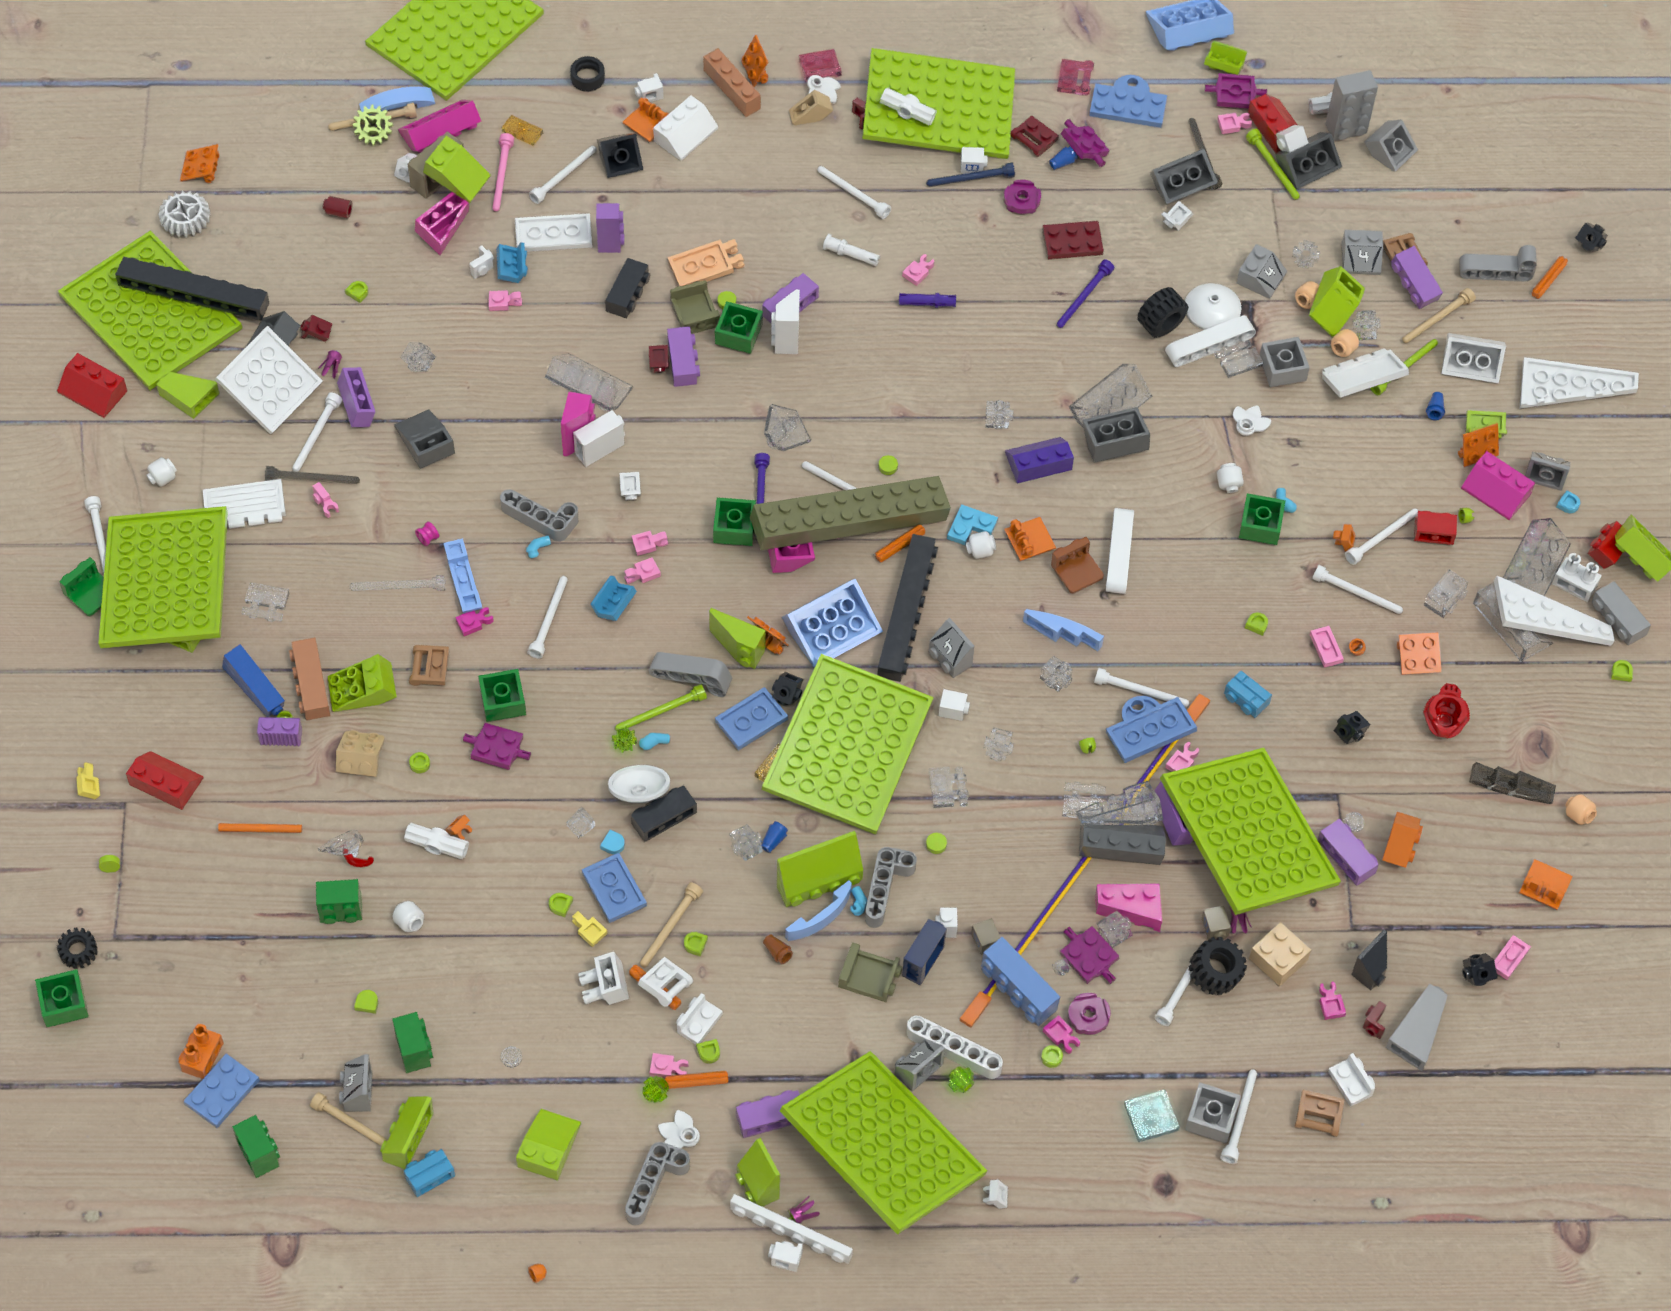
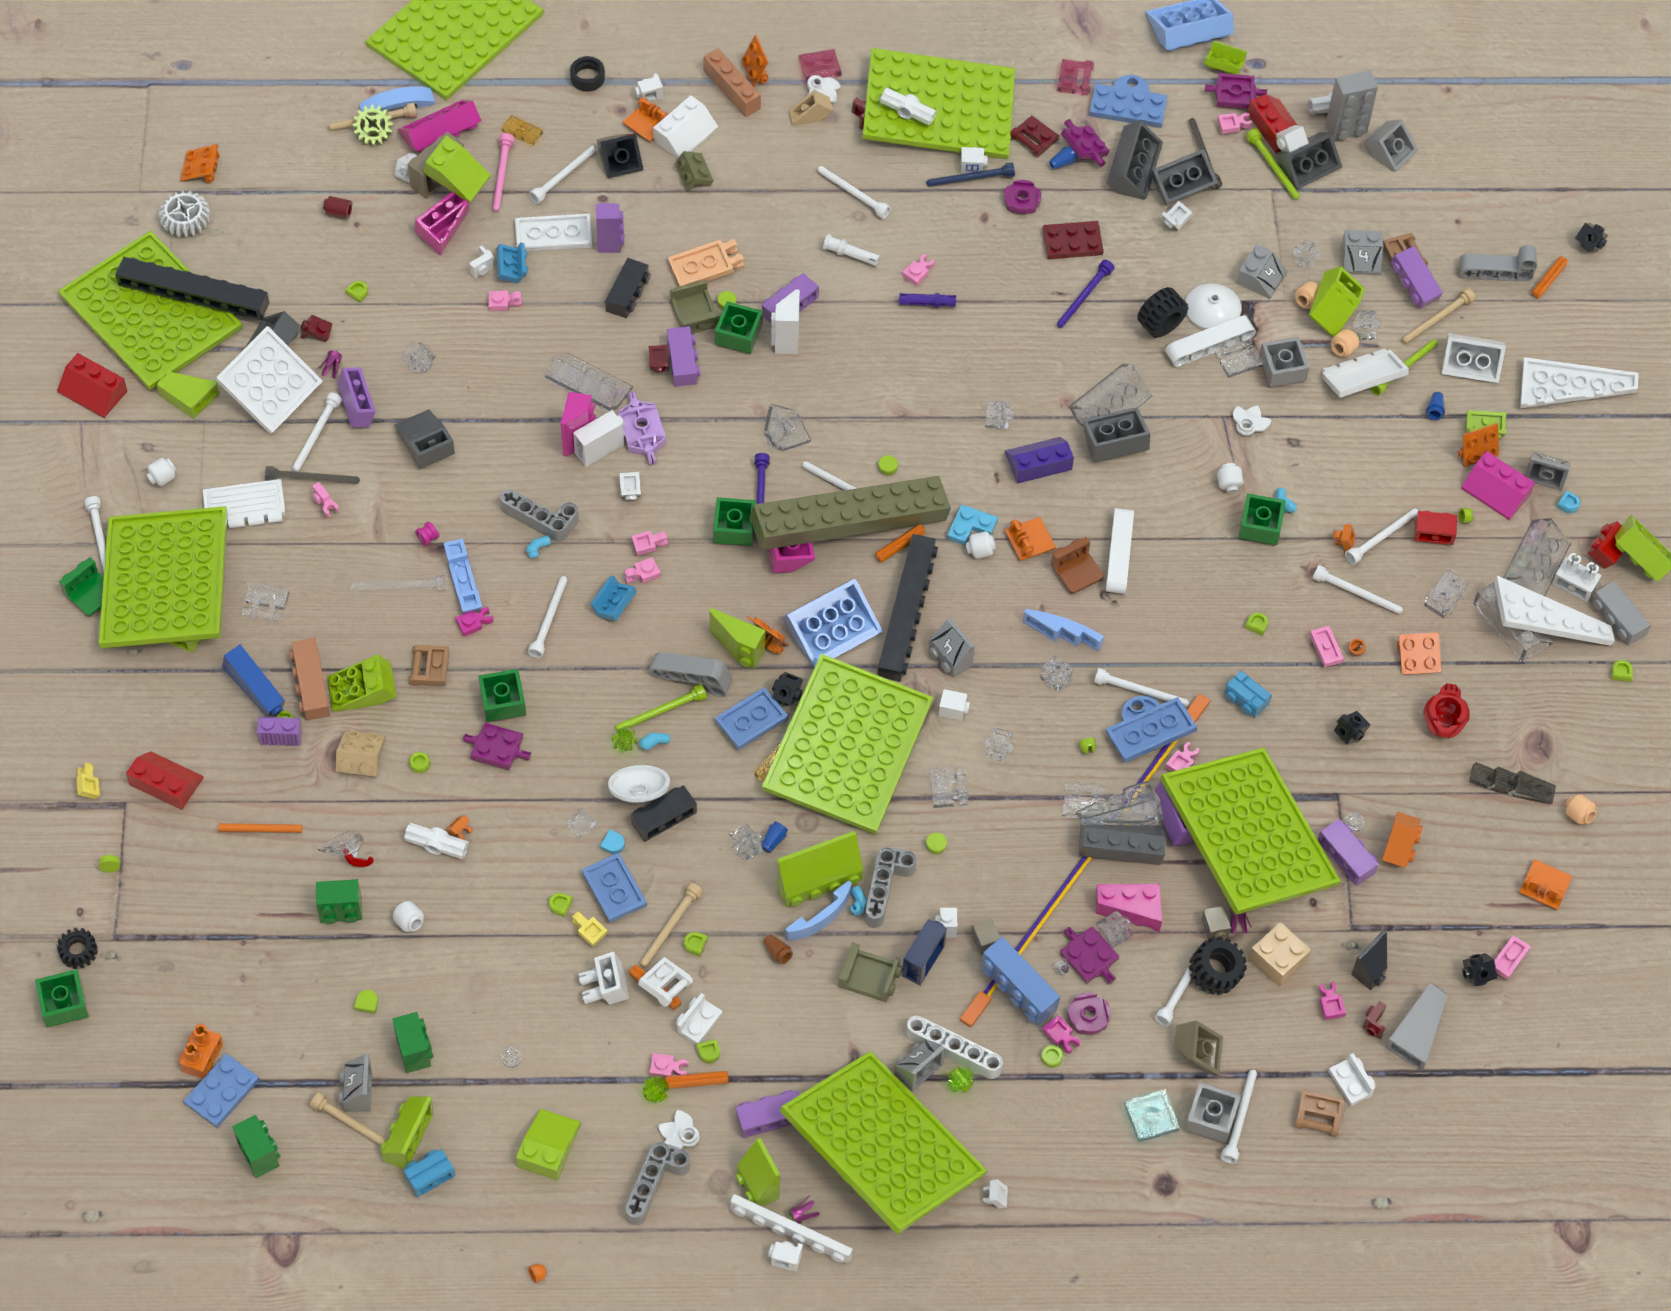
(644, 439): none -> lavender plate
(693, 170): none -> olive bracket
(1134, 160): none -> dark grey slope
(1200, 1045): none -> dark tan slope

